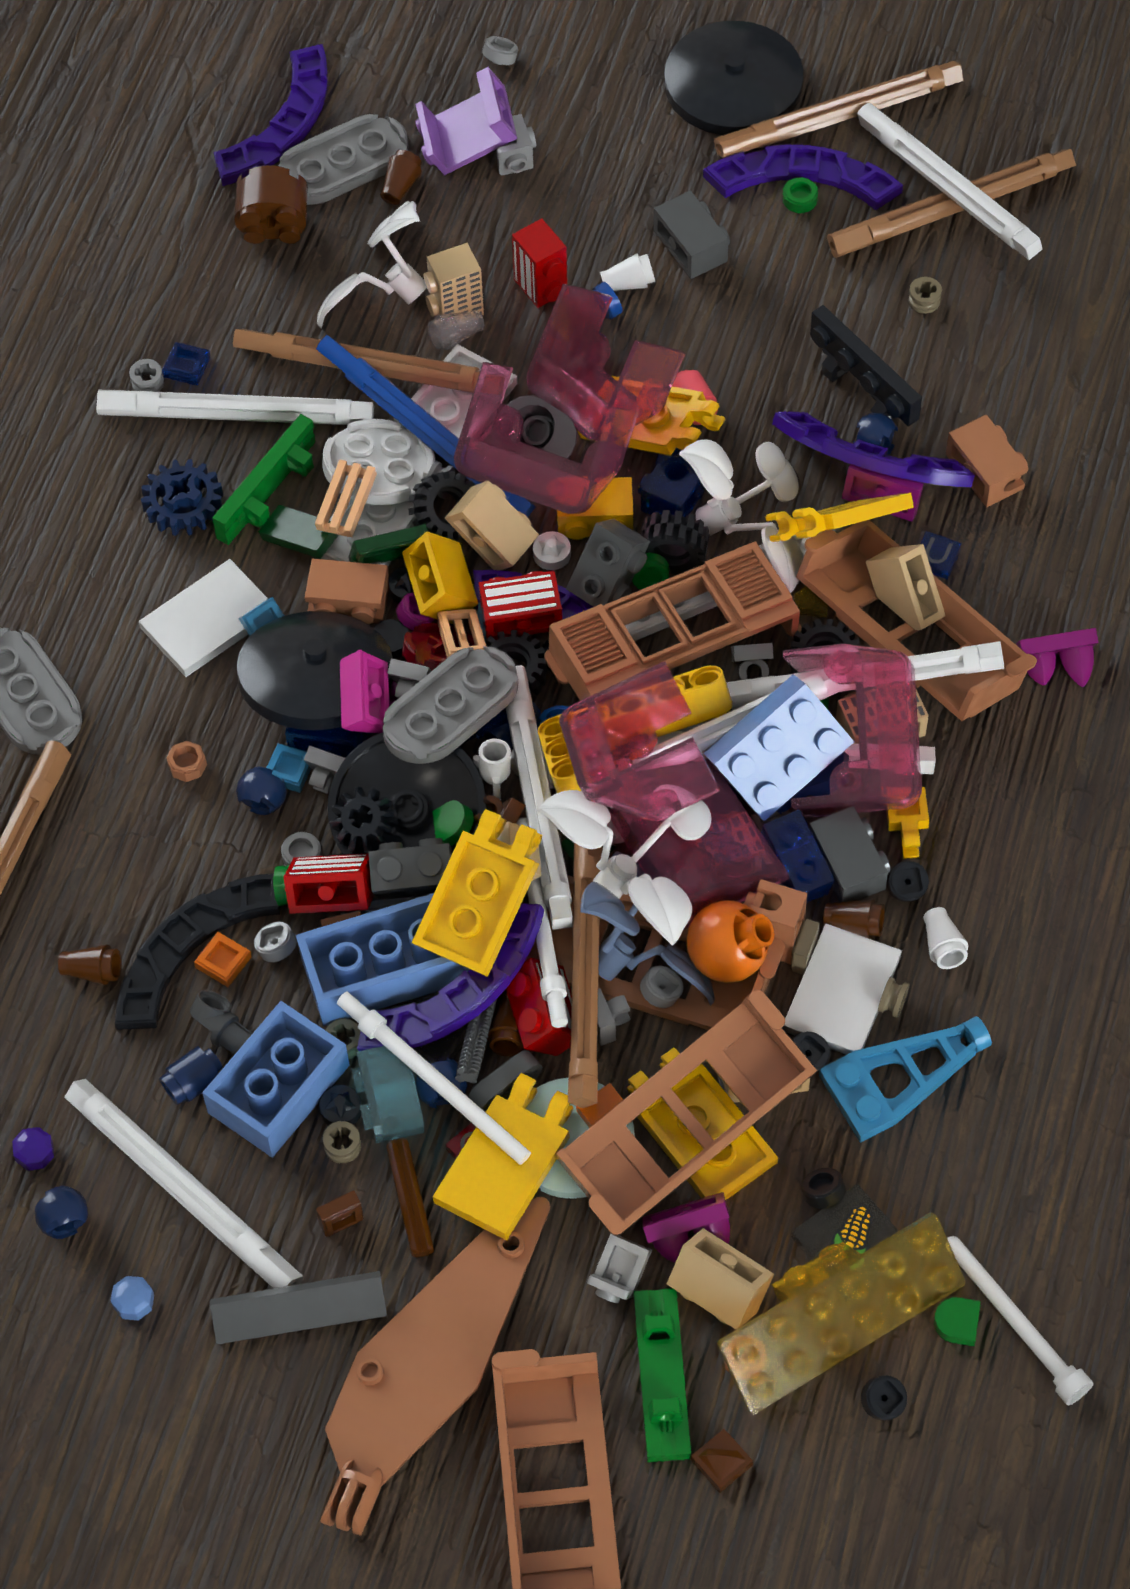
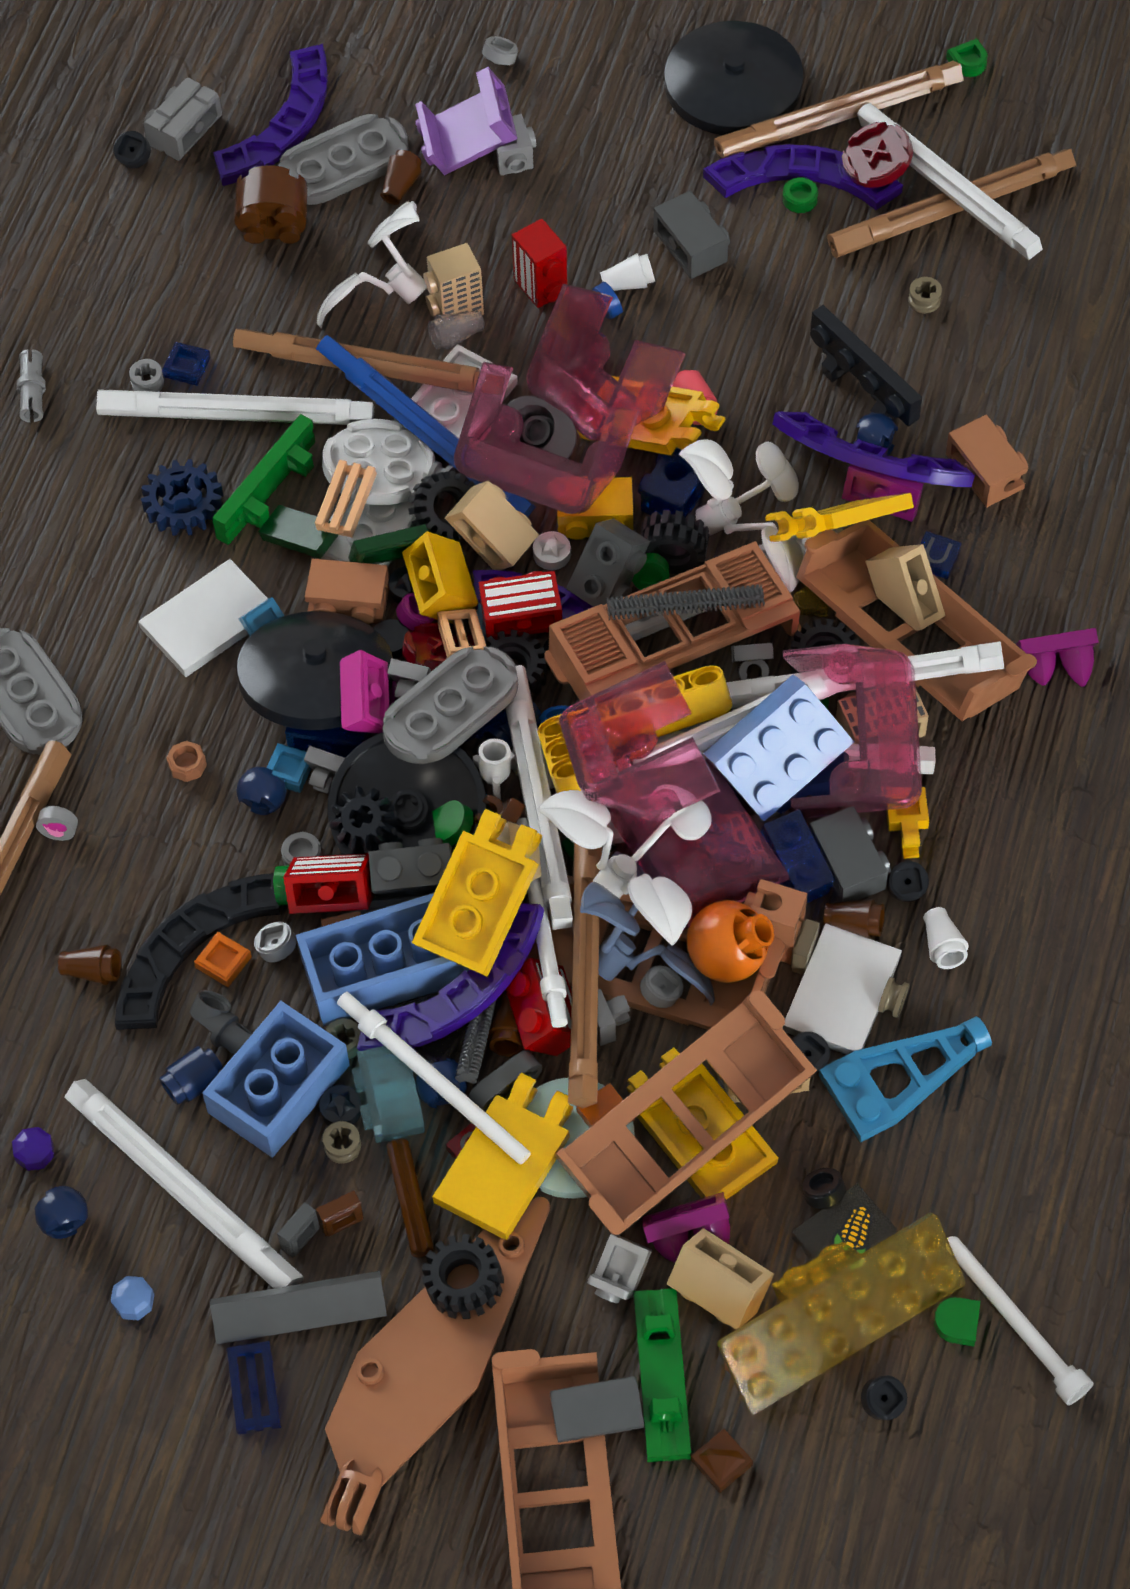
(31, 385): none -> light grey pin
(57, 823): none -> light grey tile
(132, 149): none -> black tile
(182, 118): none -> light grey brick
(258, 1421): none -> clear blue tile
(298, 1230): none -> dark grey tile
(459, 1254): none -> black tyre
(596, 1409): none -> dark grey slope
(685, 601): none -> dark grey axle
(877, 155): none -> tile
(971, 57): none -> green tile

